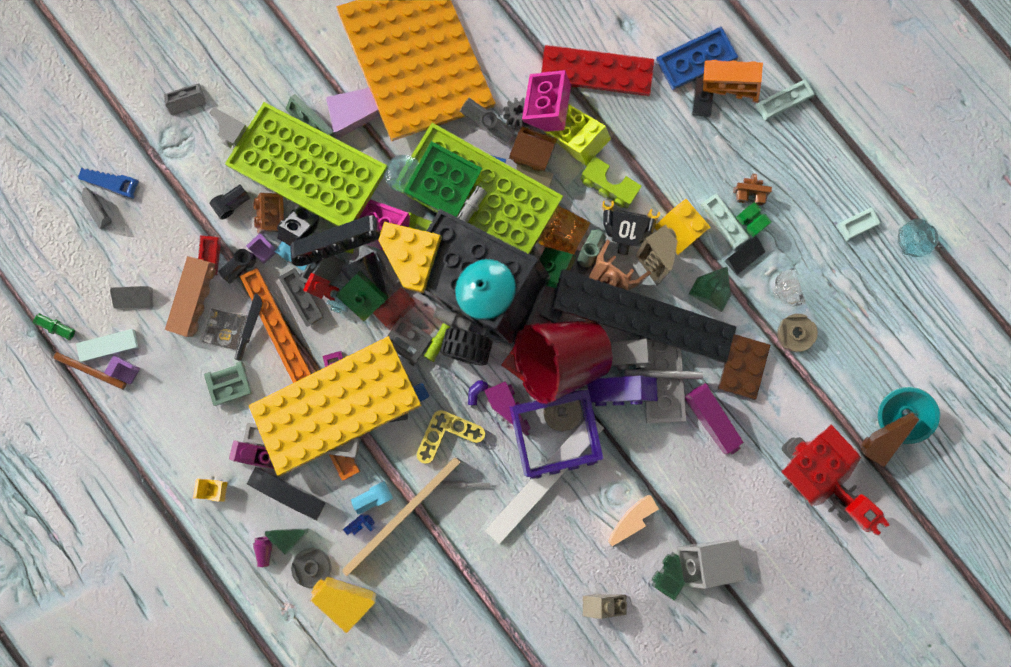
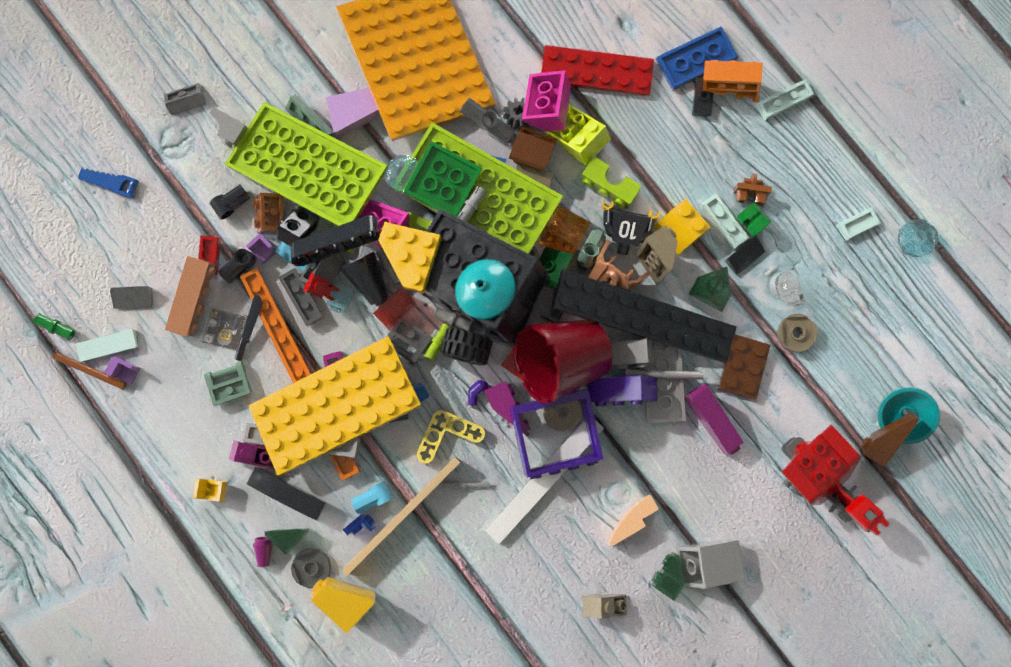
(95, 208): flat silver slope -> none
(361, 296): dark green plate -> none

